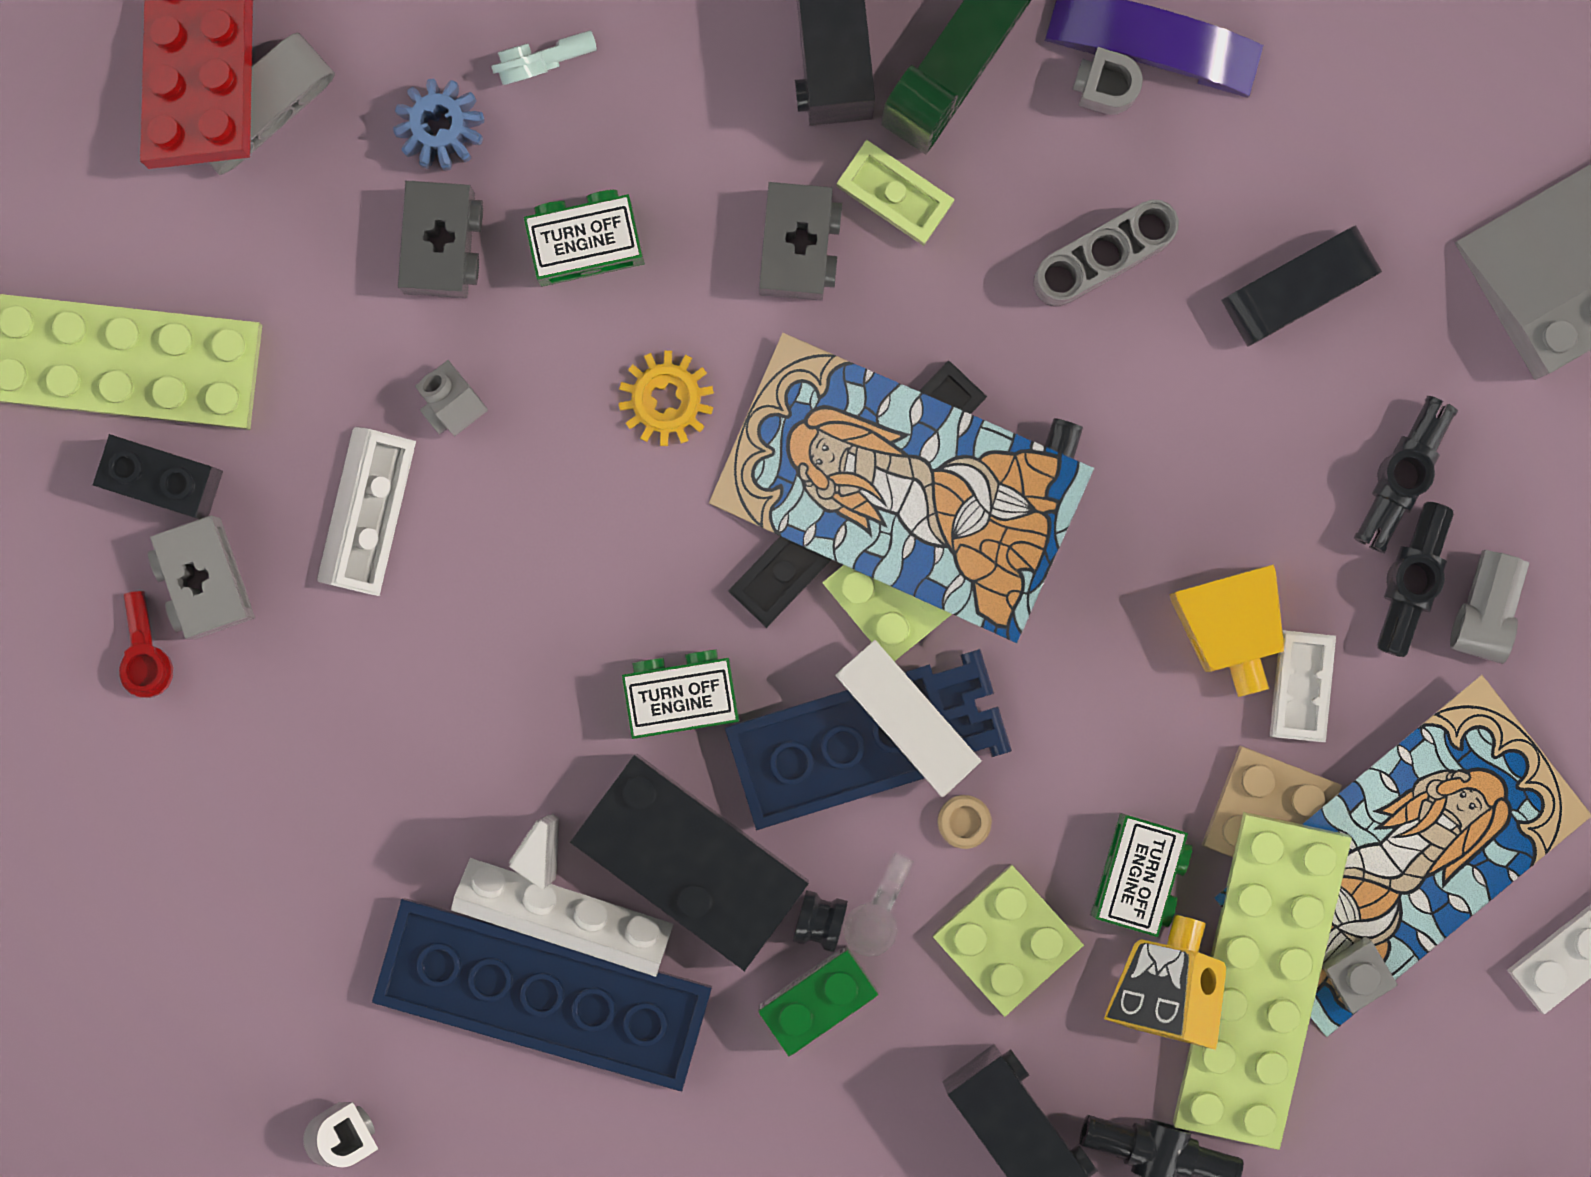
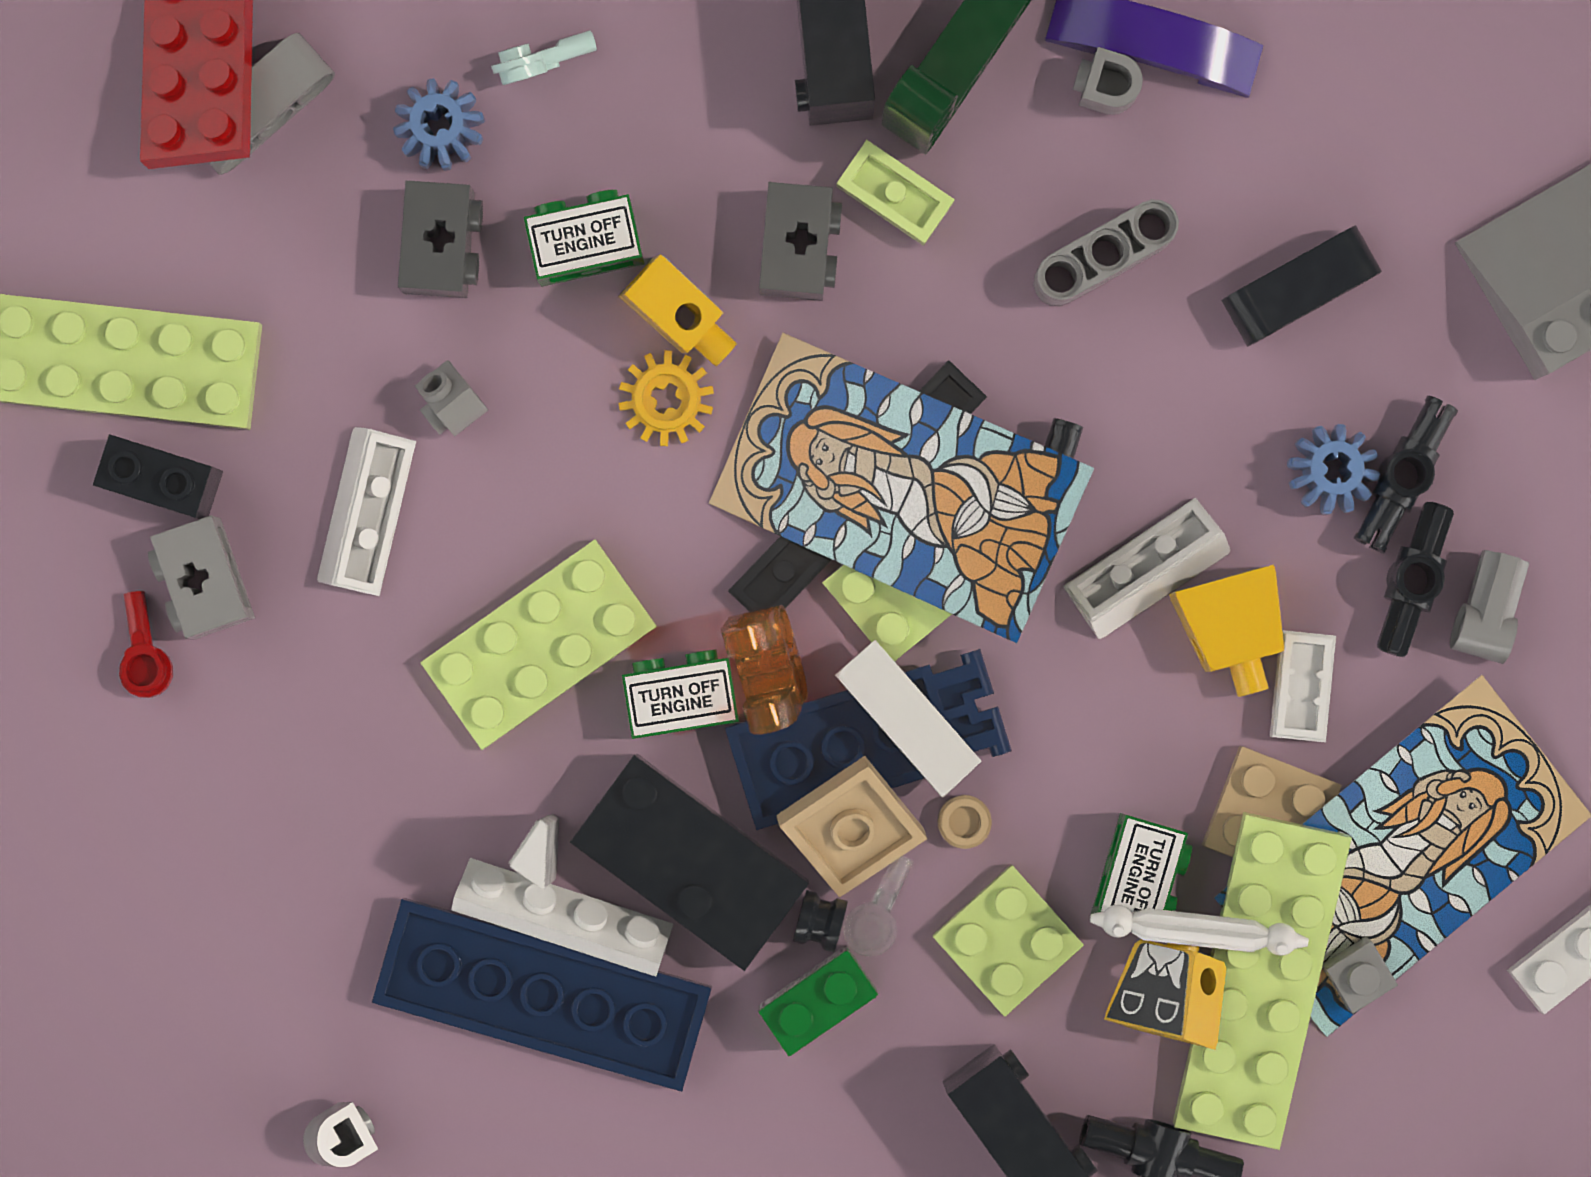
(538, 644): none -> yellowish green plate
(659, 293): none -> yellow torso
(767, 667): none -> clear orange piece
(851, 826): none -> tan plate
(1148, 568): none -> white slope
(1199, 930): none -> white wheel
(1351, 469): none -> medium blue gear

